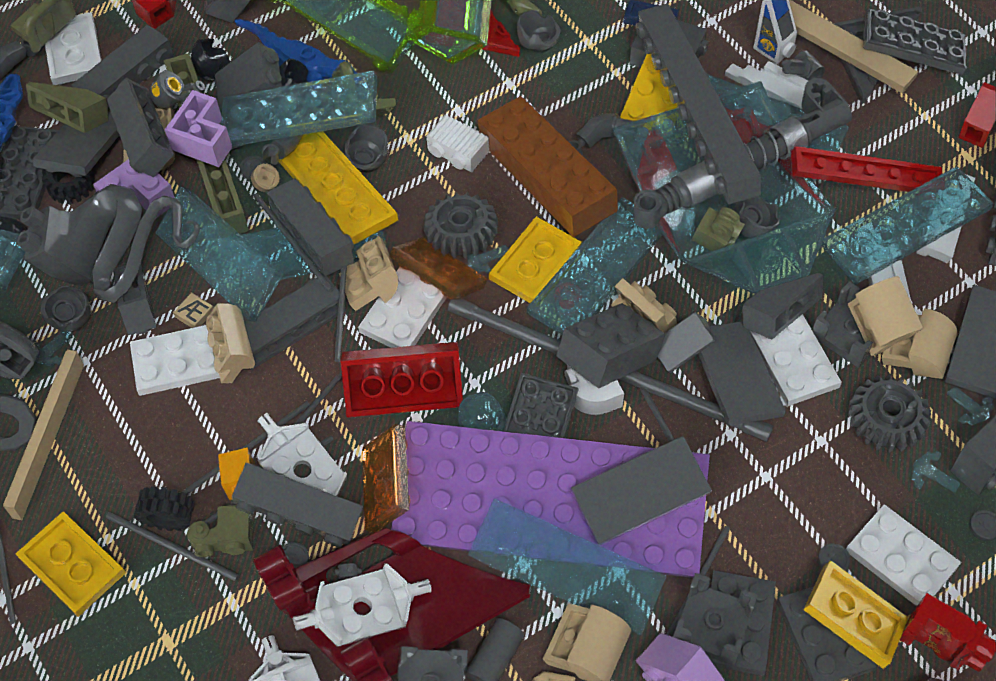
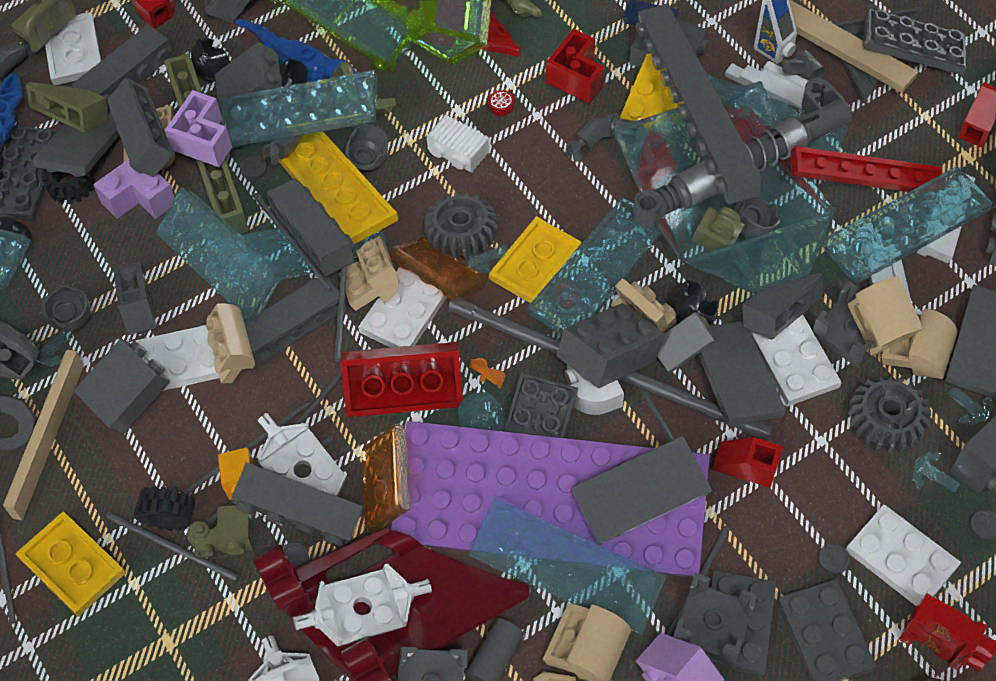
(69, 242): dark grey hips -> none
(122, 385): none -> dark grey brick
(170, 89): dark grey piece -> none
(193, 311): tan tile -> none
(265, 177): tan tile -> none
(347, 571): dark grey piece -> none
(495, 376): none -> orange piece
(501, 103): none -> red tile
(537, 32): dark grey hair -> none
(548, 166): dark orange brick -> none
(573, 67): none -> red brick
(691, 299): none -> black hair
(748, 460): none -> red slope
(856, 614): yellow plate -> none

